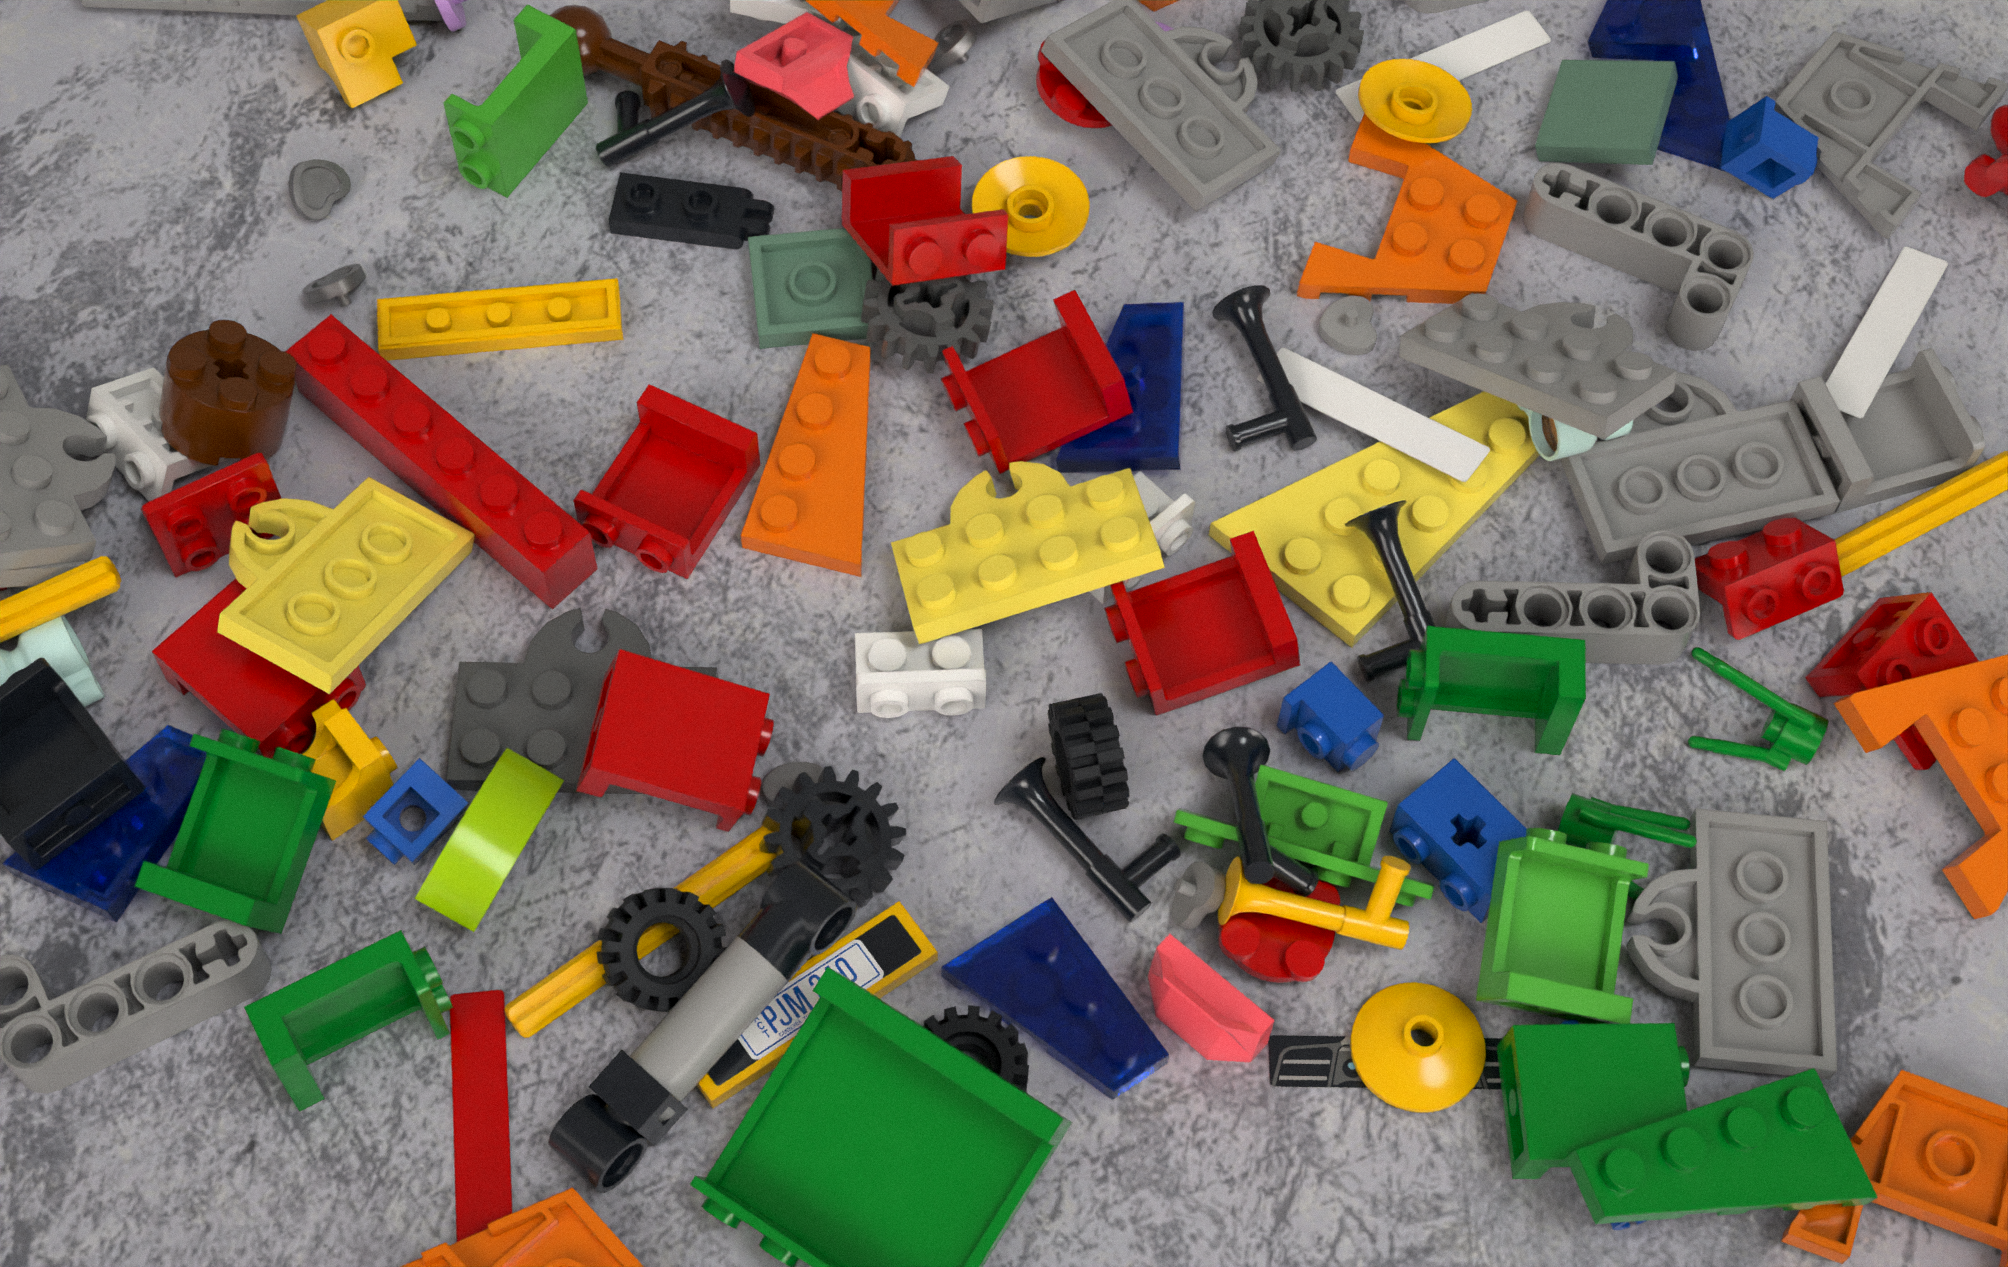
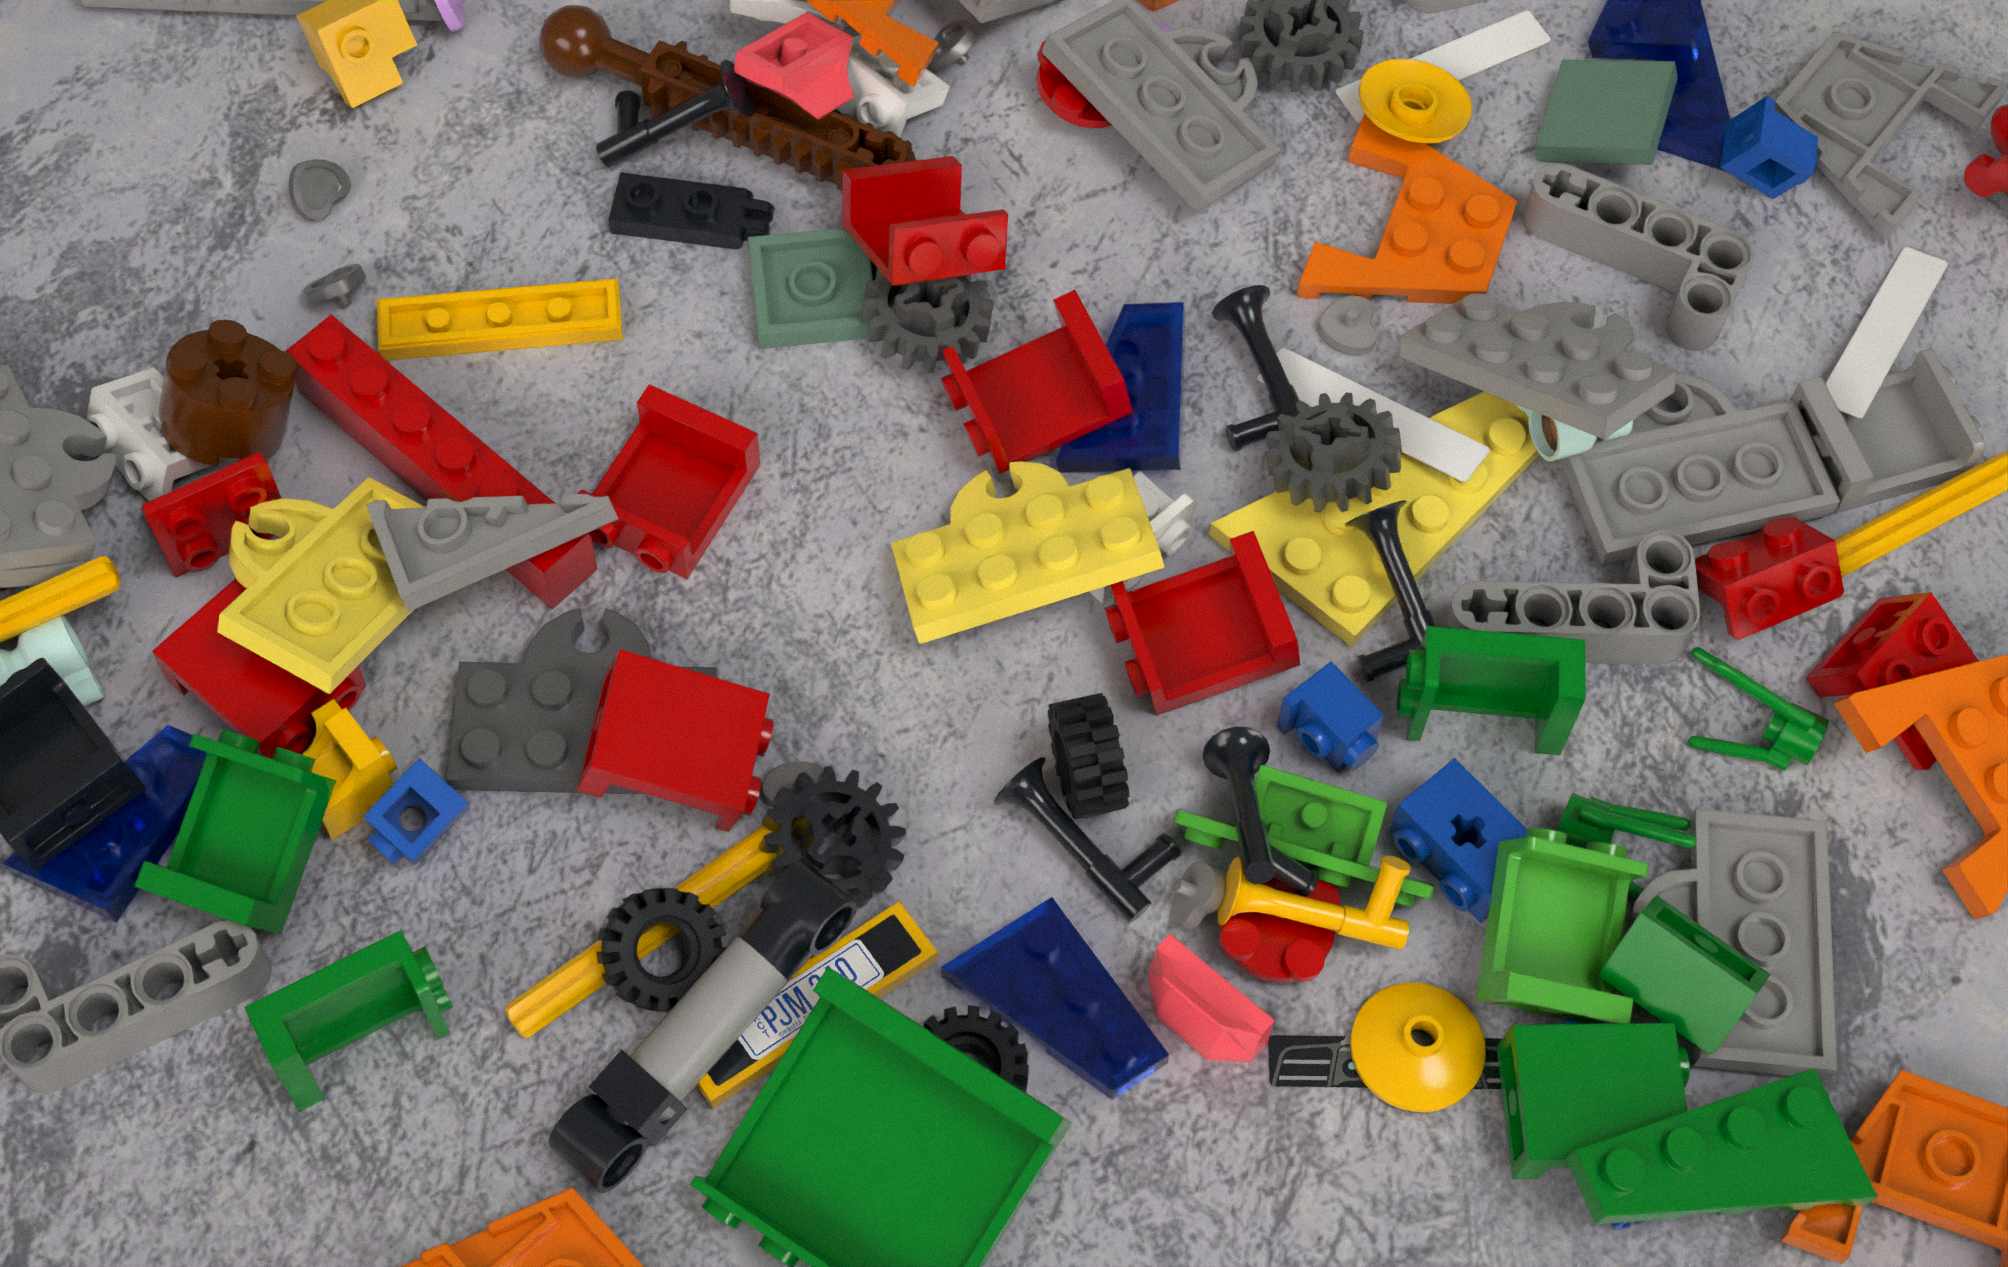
(463, 542): none -> light grey wing
(480, 1111): red sticker -> none
(489, 839): lime brick -> none
(526, 111): bright green panel -> none
(816, 471): orange wing -> none
(906, 676): white bracket -> none
(1037, 189): yellow dish -> none
(1333, 452): none -> dark grey gear
(1684, 974): none -> green panel

